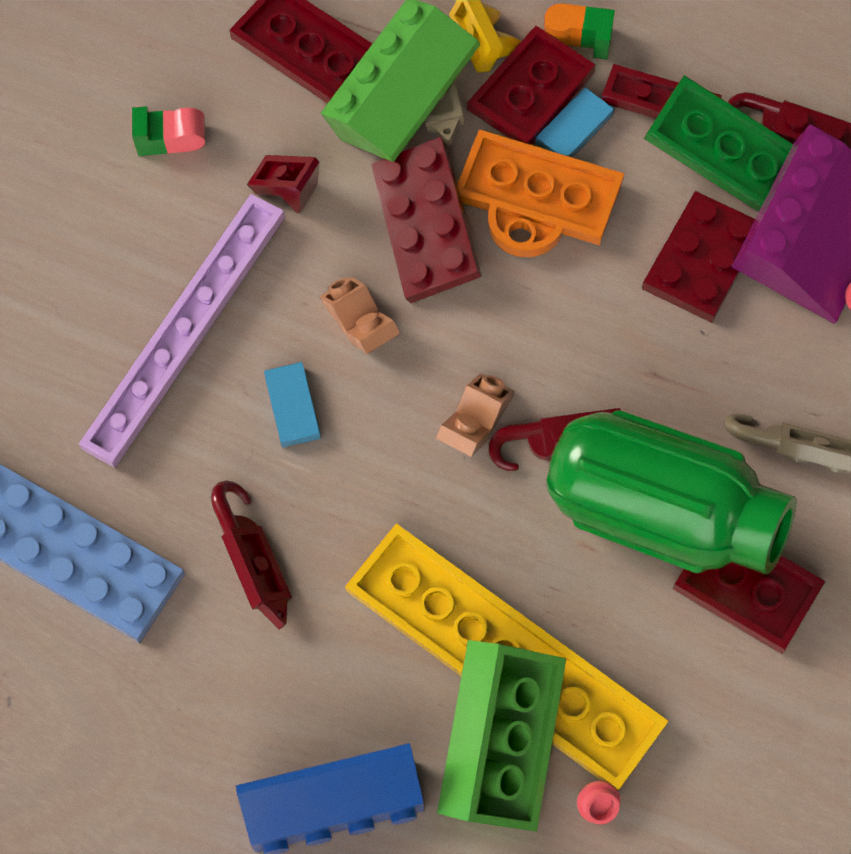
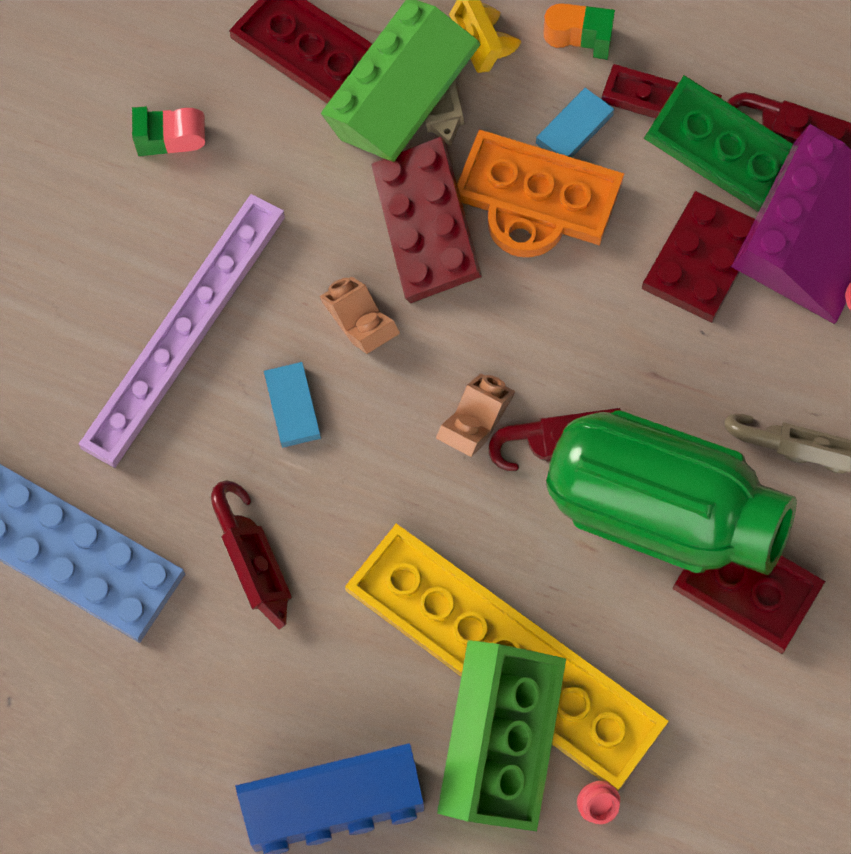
(288, 177): dark red slope -> none
(531, 86): dark red plate -> none

